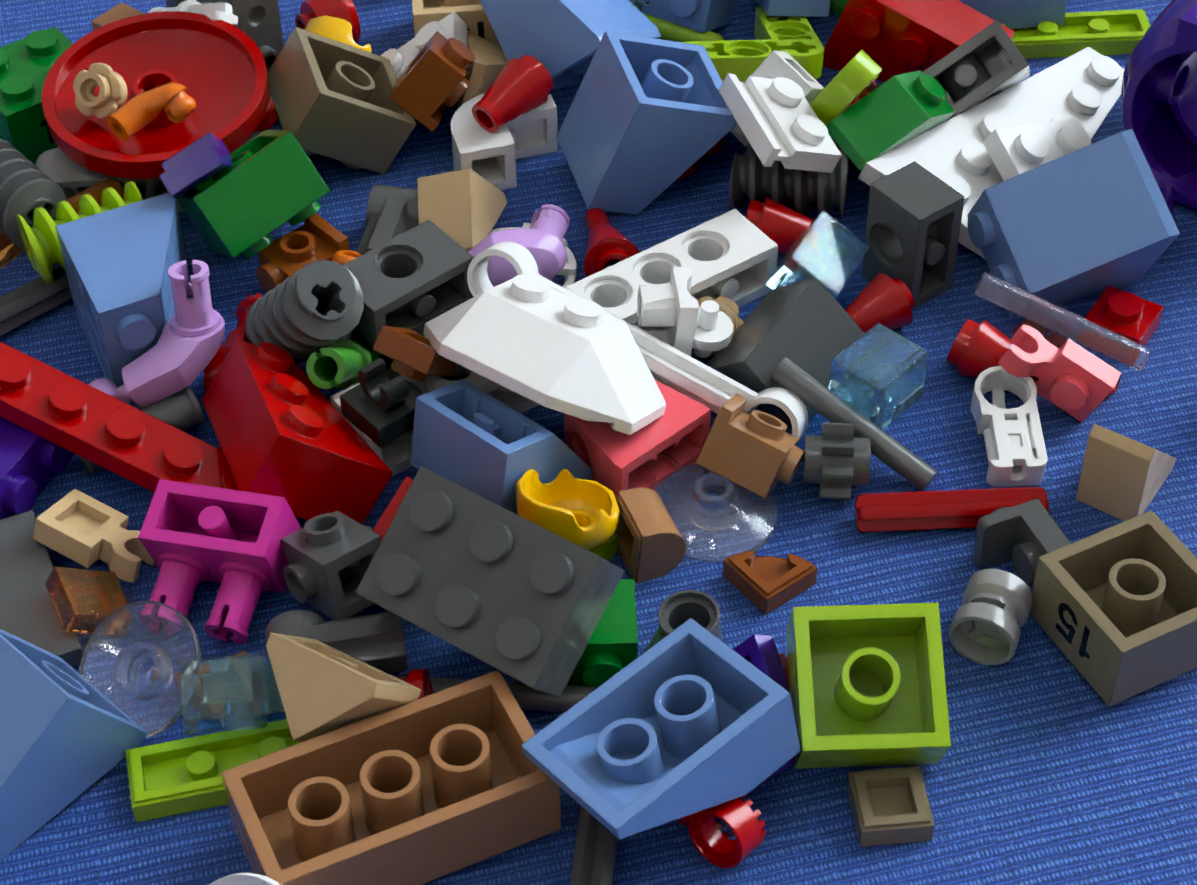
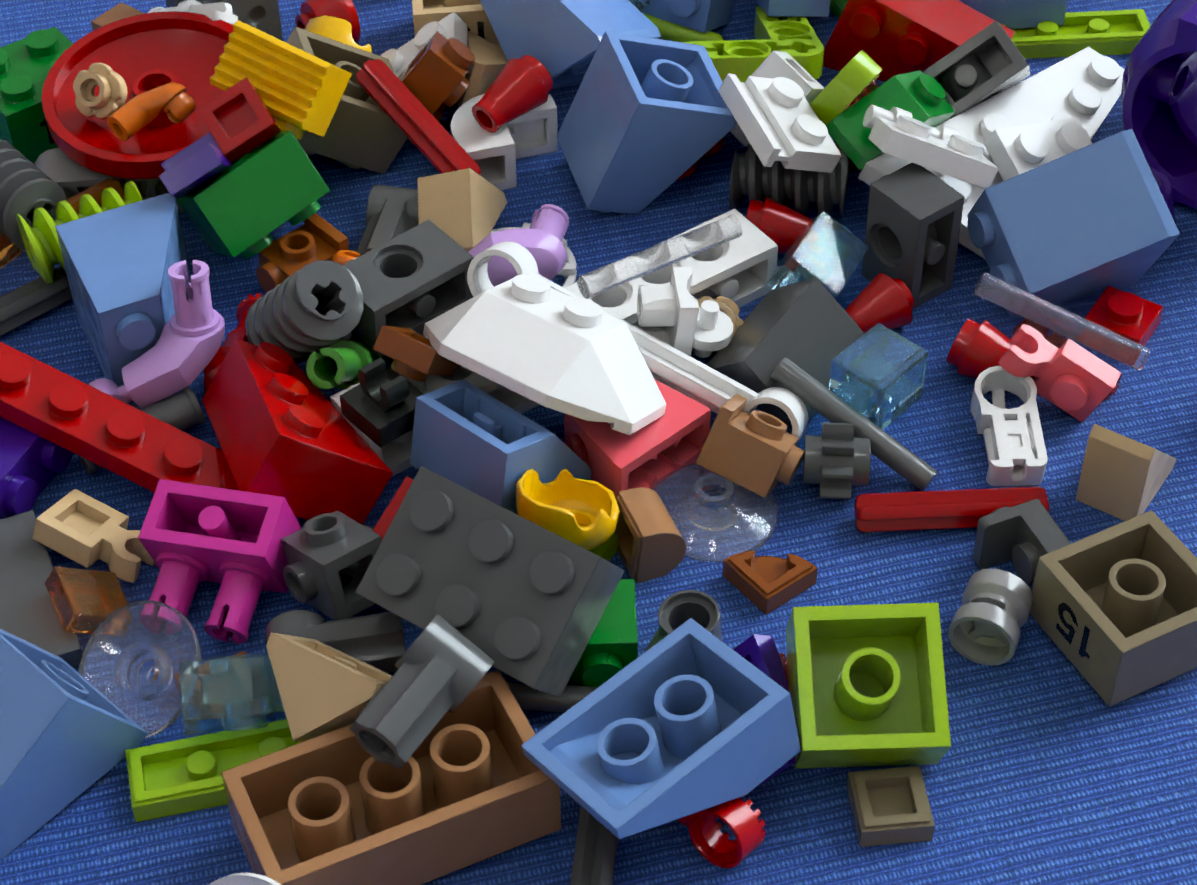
(239, 120): none -> red plate
(291, 82): none -> yellow brick
(413, 118): none -> red axle
(429, 681): none -> dark grey piece
(605, 243): red cone -> none
(659, 256): none -> clear bar
(930, 147): none -> white plate

